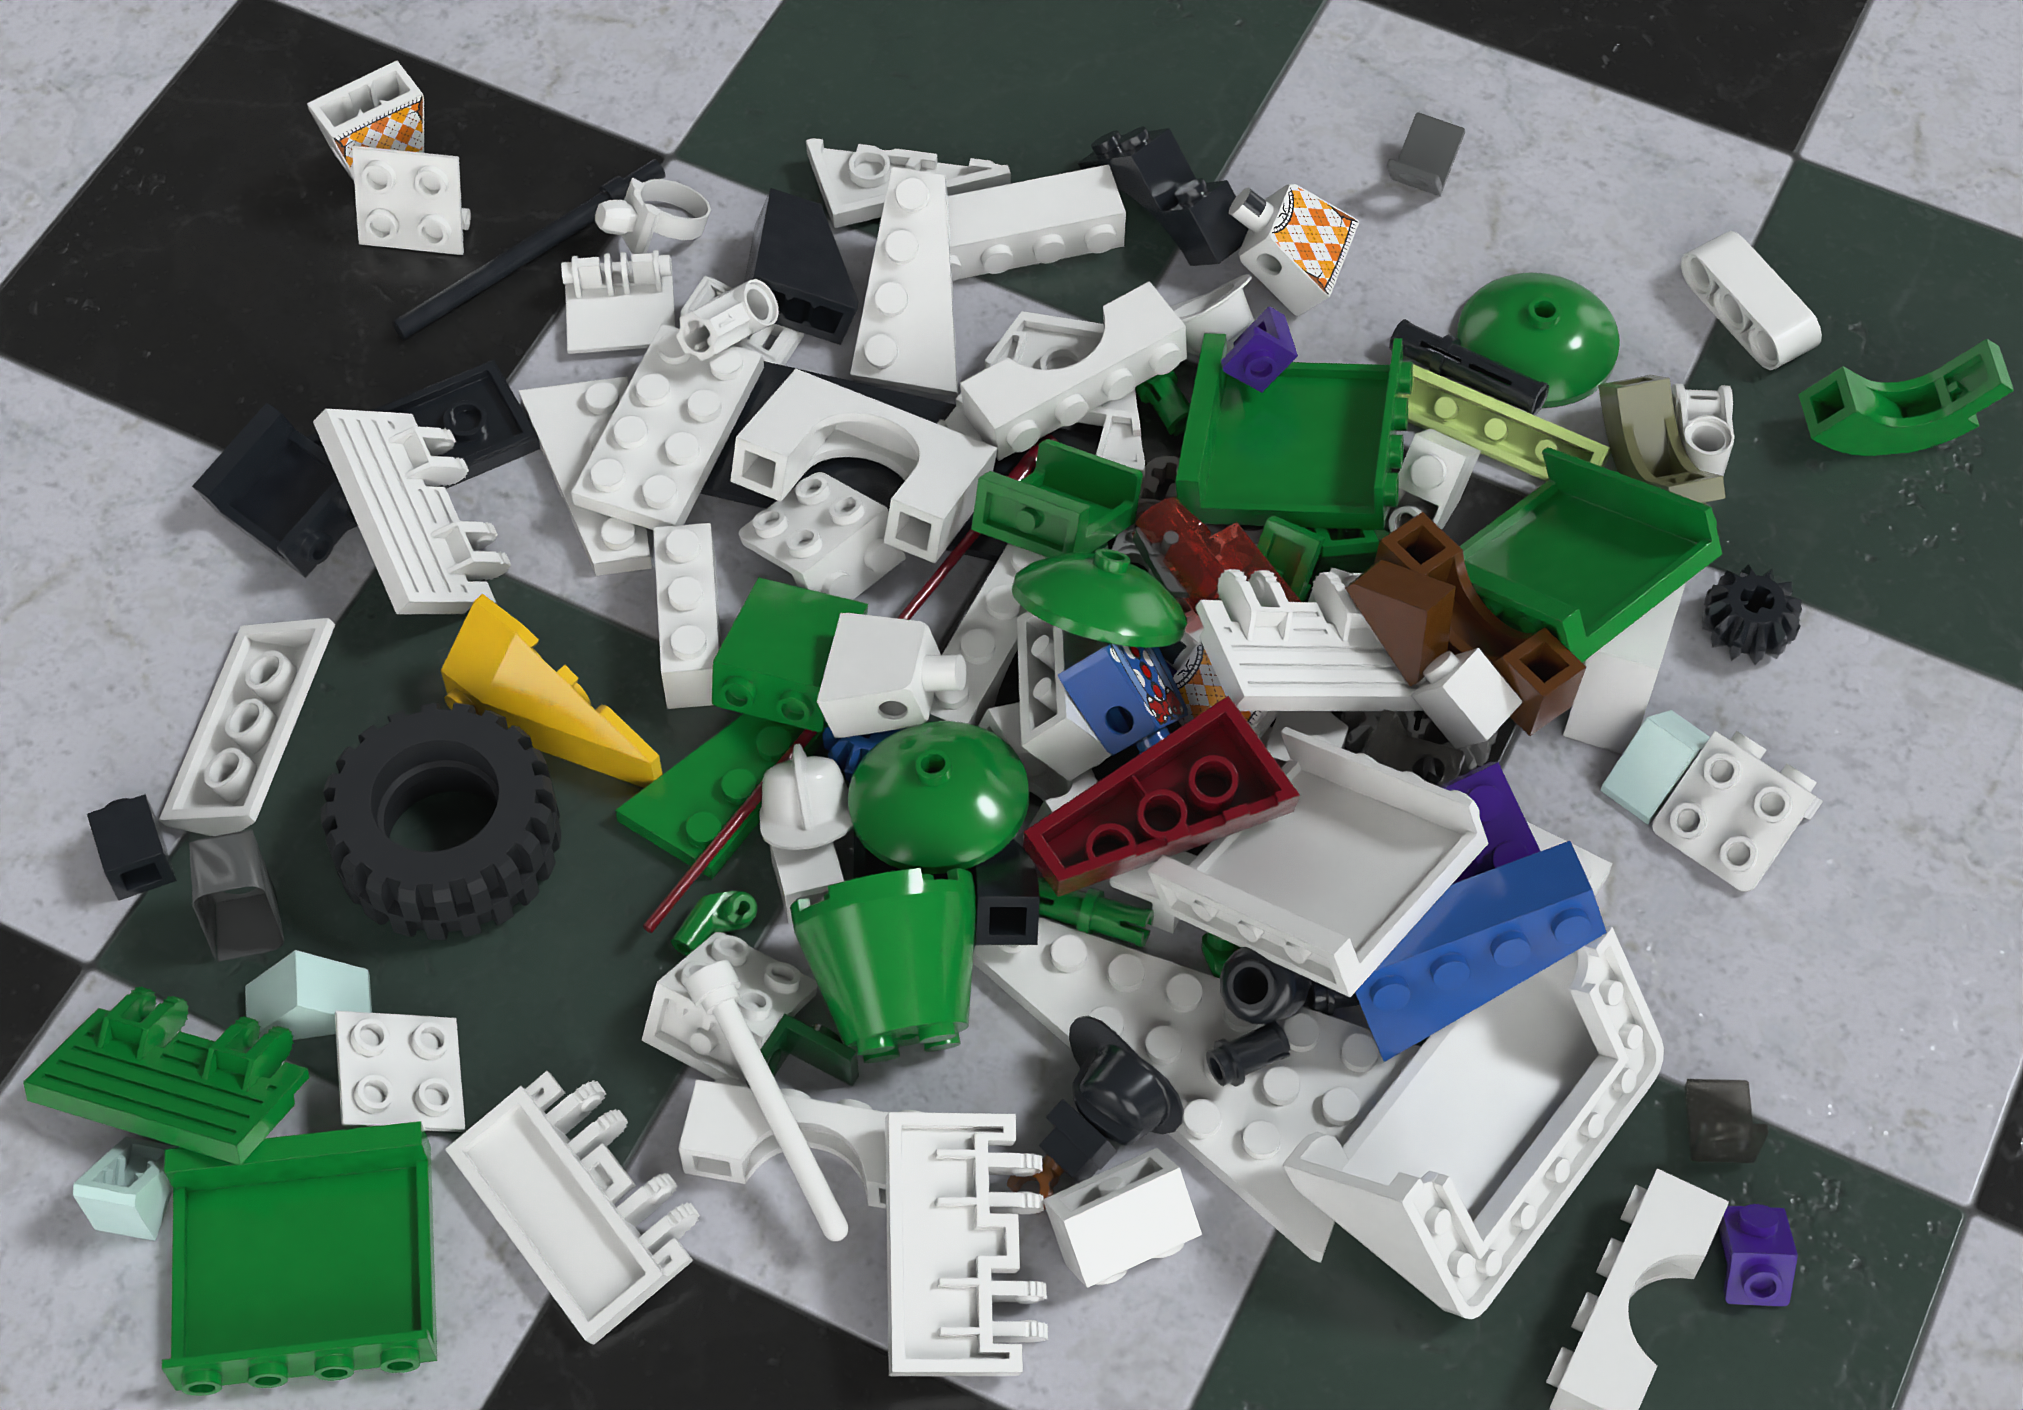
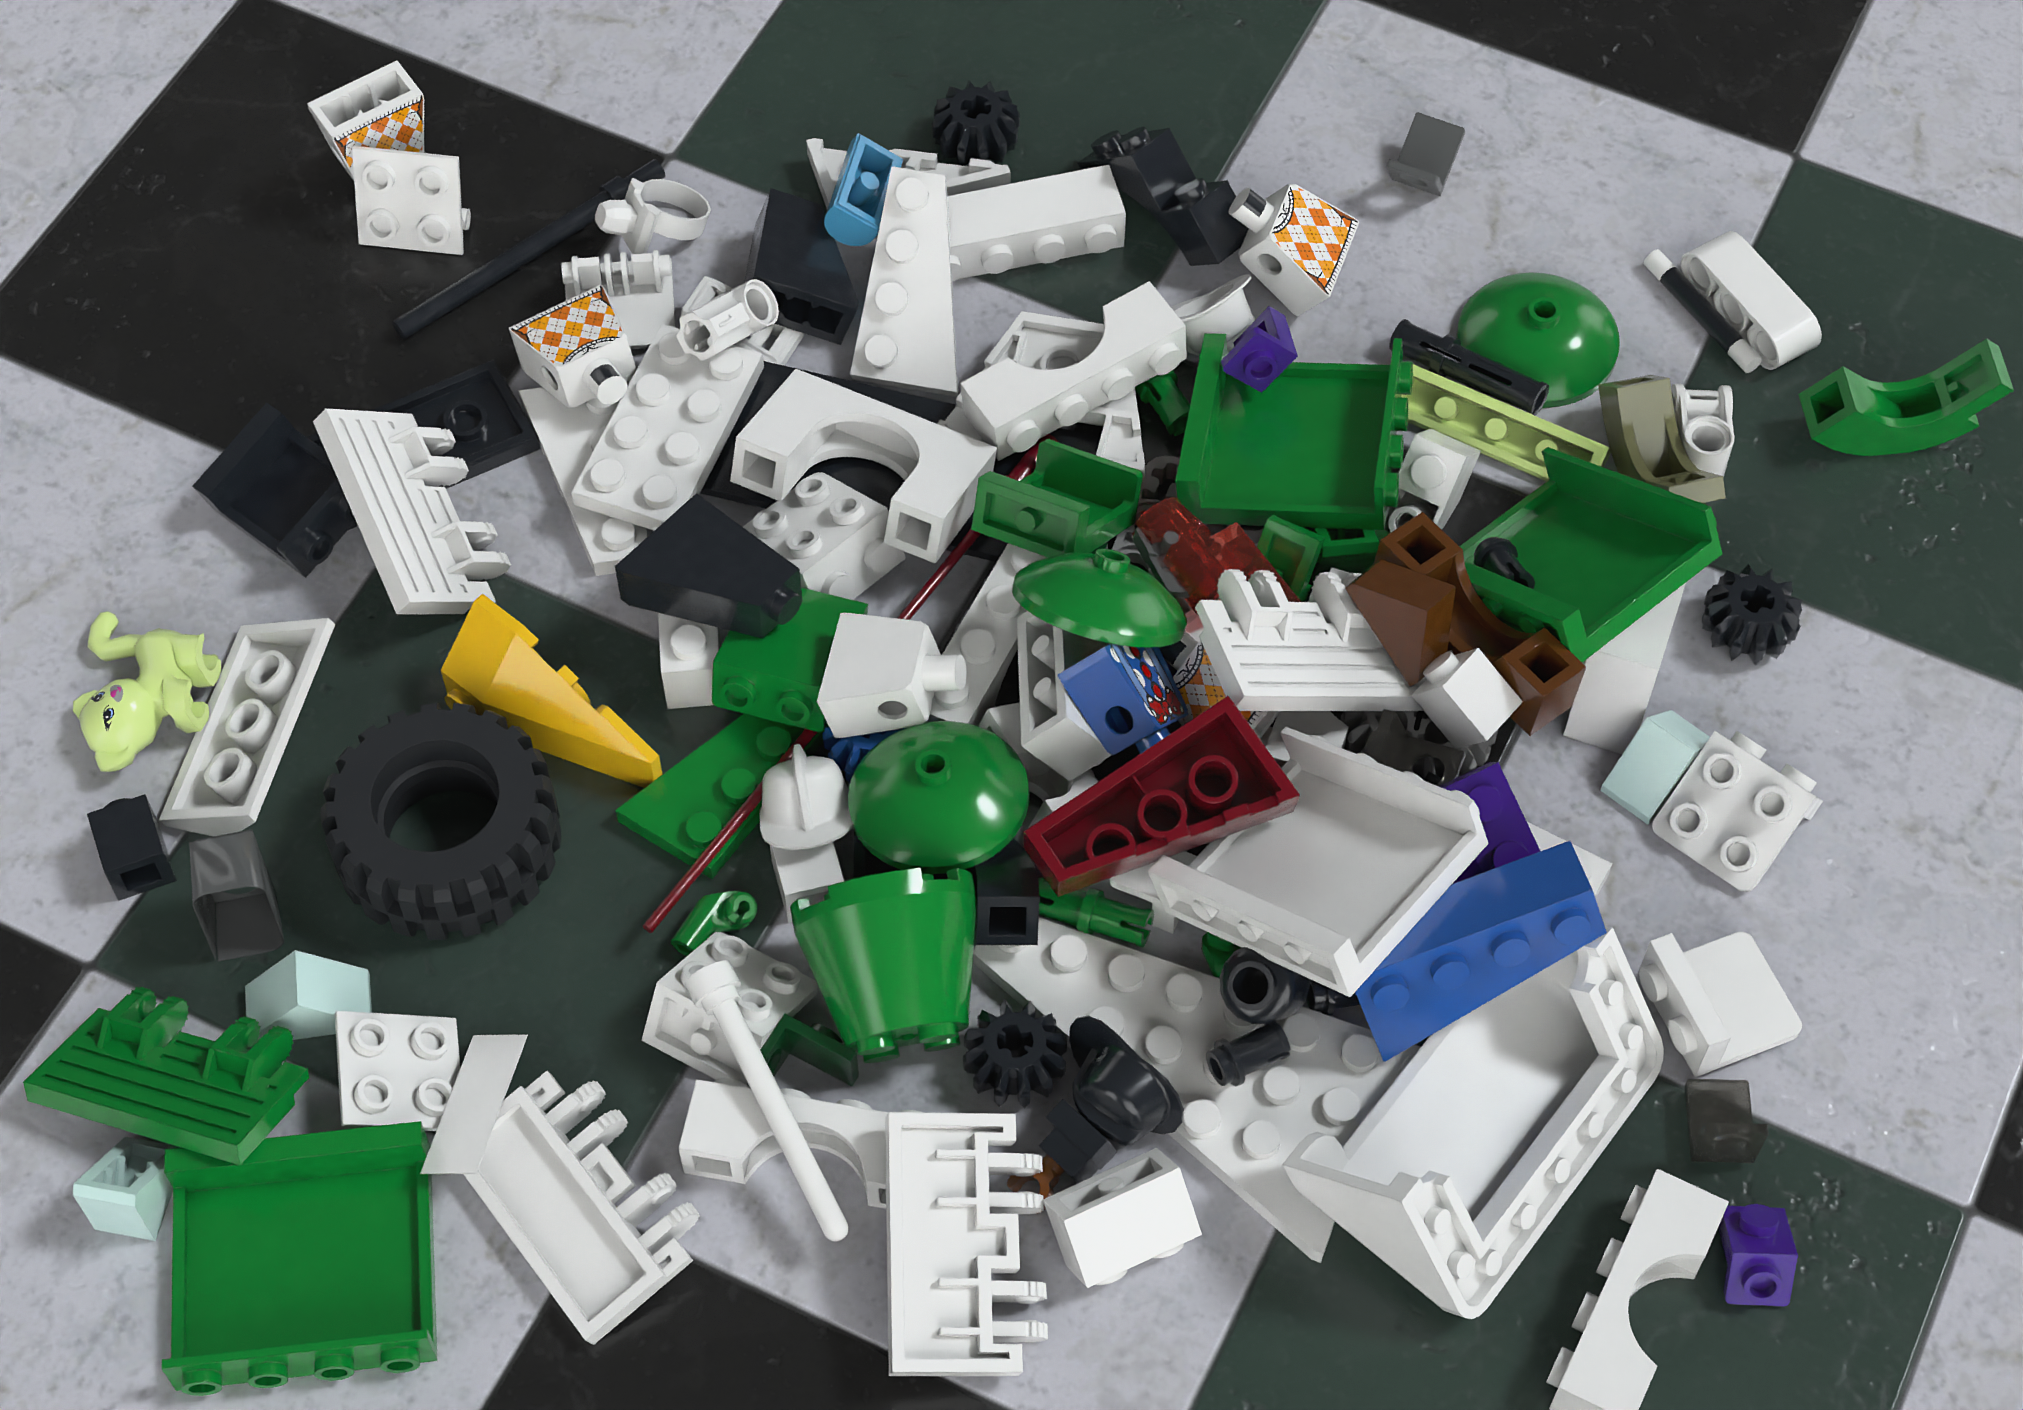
(128, 711): none -> yellowish green animal
(474, 1104): none -> white sticker
(577, 350): none -> white torso
(710, 573): none -> black slope
(860, 192): none -> dark azure brick
(976, 123): none -> black gear
(1037, 1049): none -> black gear
(1501, 558): none -> black pin
(1702, 311): none -> black bar
(1717, 1000): none -> white bracket

